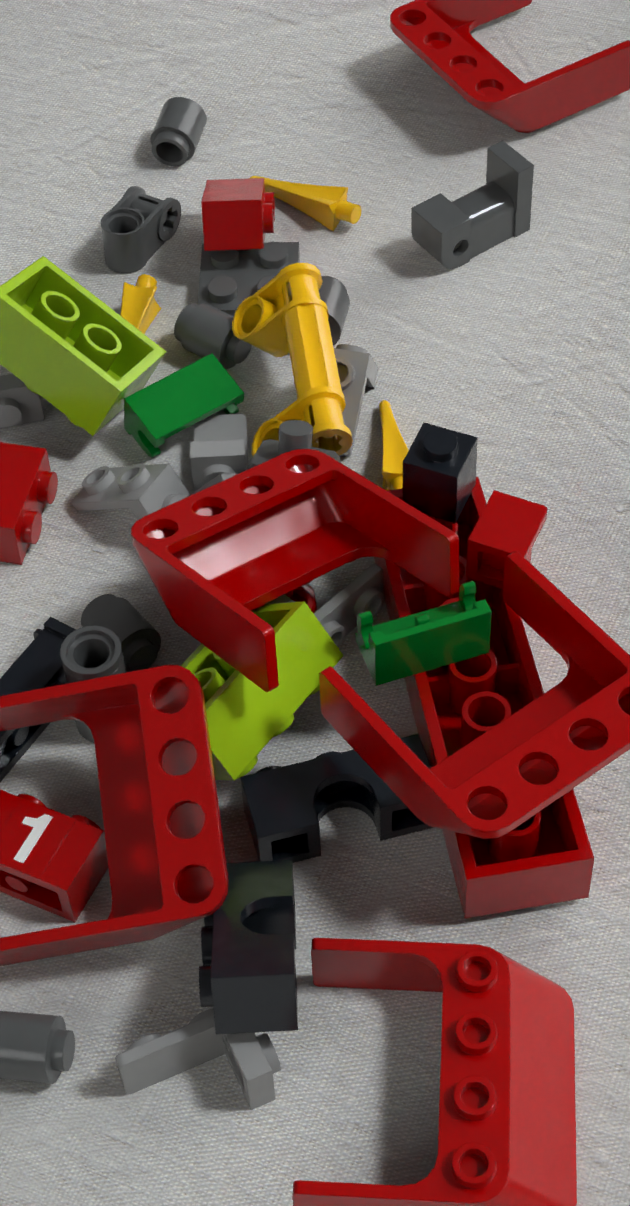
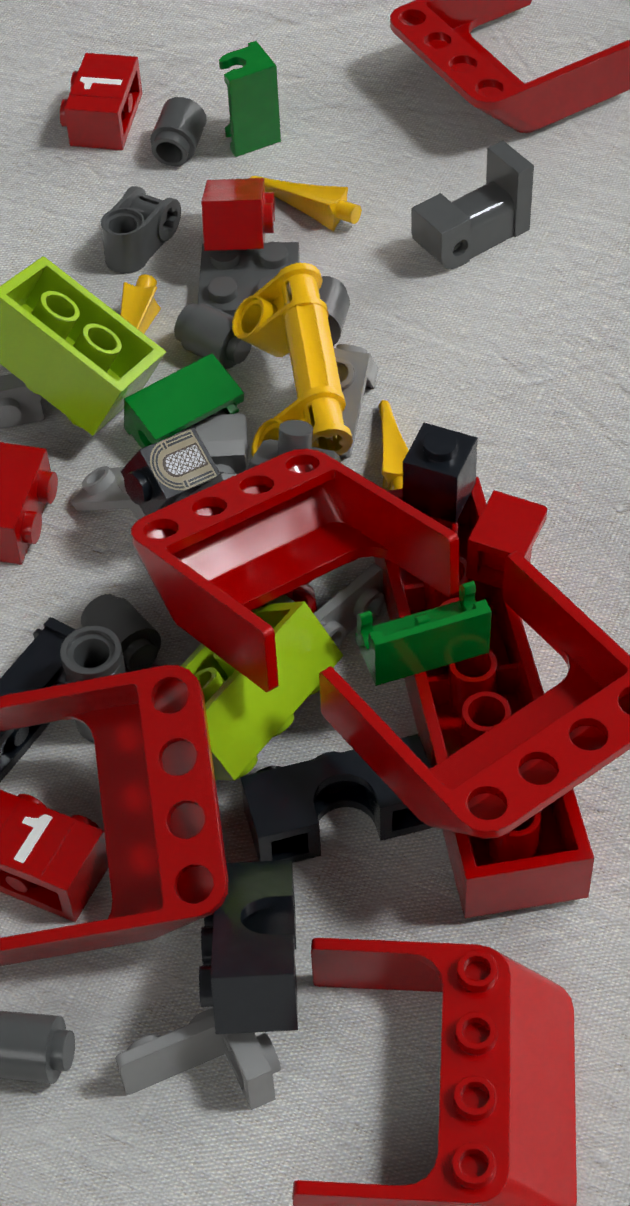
(102, 101): none -> red brick
(168, 471): none -> brick
(251, 99): none -> green hinge

